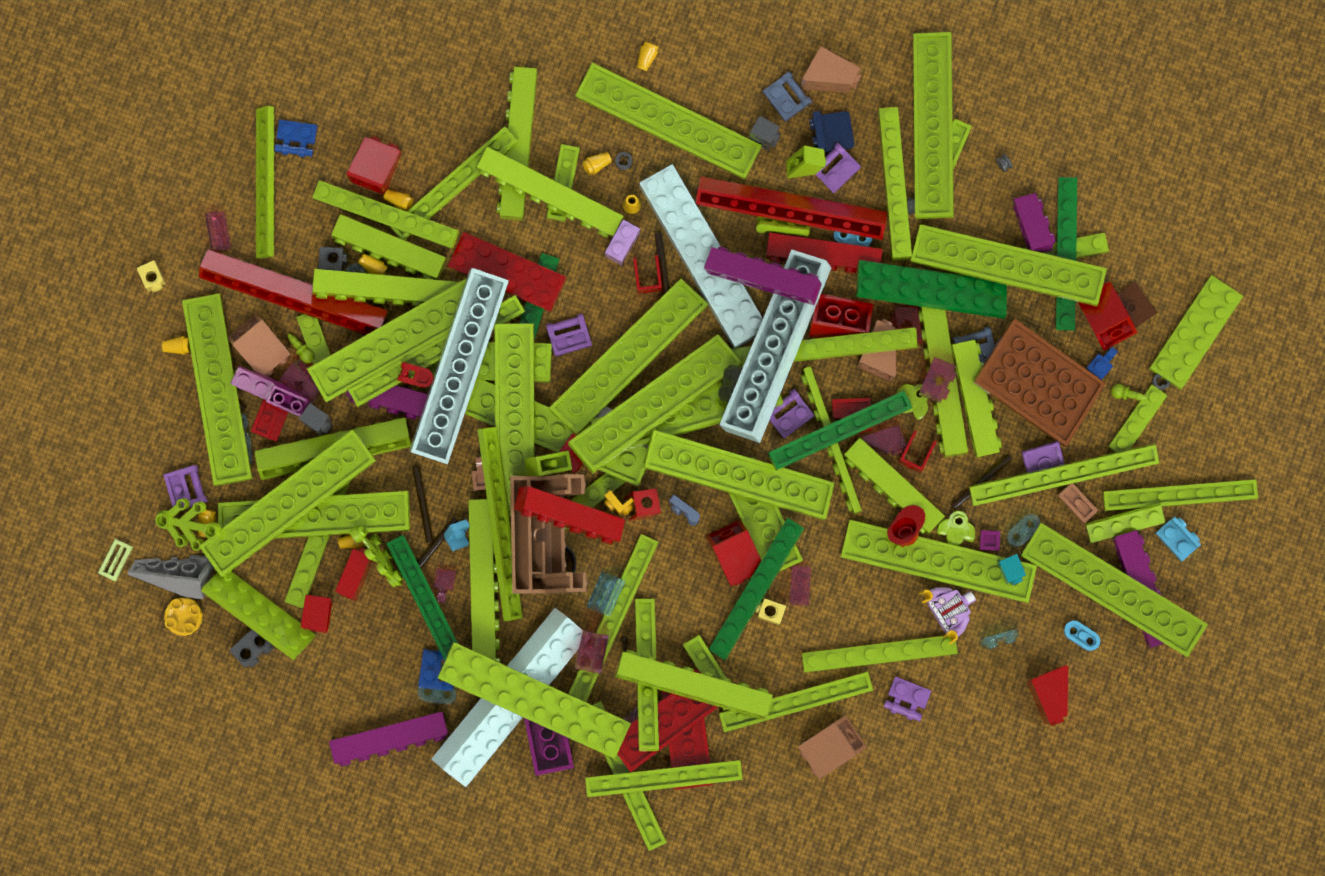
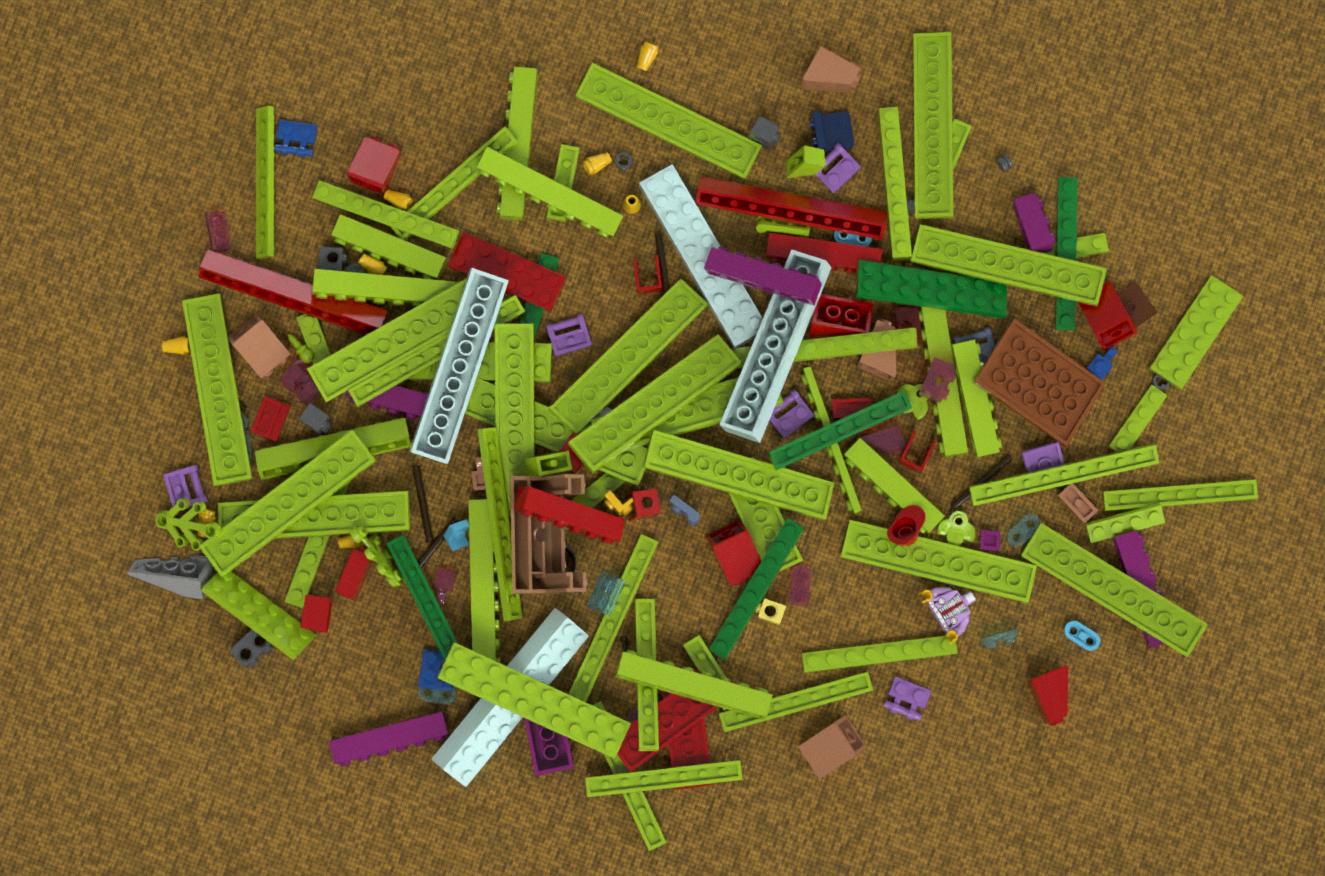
(121, 564): yellowish green tile -> none
(145, 271): light yellow brick -> none
(183, 616): yellow dish -> none
(270, 390): magenta slope -> none
(422, 377): red plate -> none
(591, 652): clear pink brick -> none
(622, 242): lavender brick -> none
(729, 382): clear smoke plate -> none
(782, 100): sand blue plate -> none
(1012, 569): teal brick -> none
(1119, 391): lime bar -> none
(1178, 538): medium azure bracket -> none

